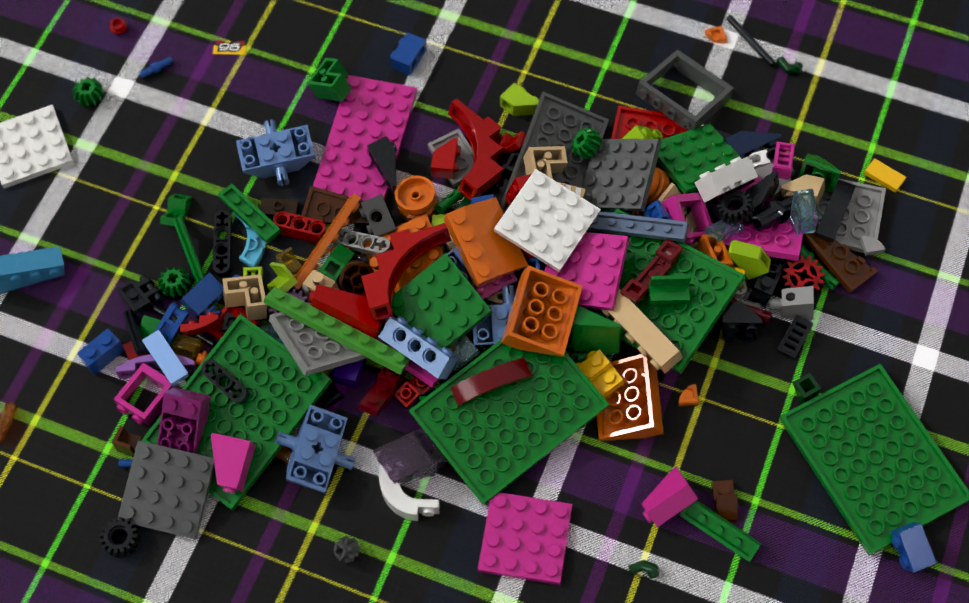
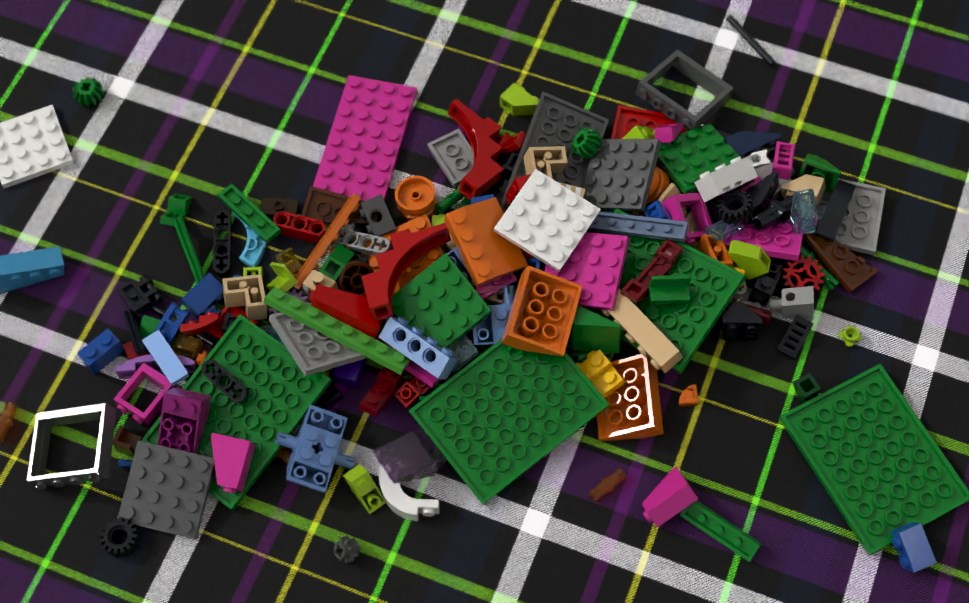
(41, 438): none -> dark grey window
(118, 26): red plate -> none
(155, 67): blue bar -> none
(167, 280): green gear -> none
(230, 47): sticker -> none
(276, 152): medium blue slope -> none
(329, 81): green brick -> none
(364, 488): none -> lime slope
(384, 158): black slope -> none
(408, 53): blue brick -> none
(444, 160): red slope -> none
(490, 380): dark red slope -> none
(525, 538): dark pink plate -> none
(607, 485): none -> clear orange pin
(646, 566): dark green arm -> none
(668, 132): none -> dark pink slope
(716, 35): orange tile -> none
(725, 500): reddish brown slope -> none
(789, 68): dark green arm -> none
(854, 332): none -> lime plate
(871, 245): light grey tile -> none
(884, 175): yellow tile -> none

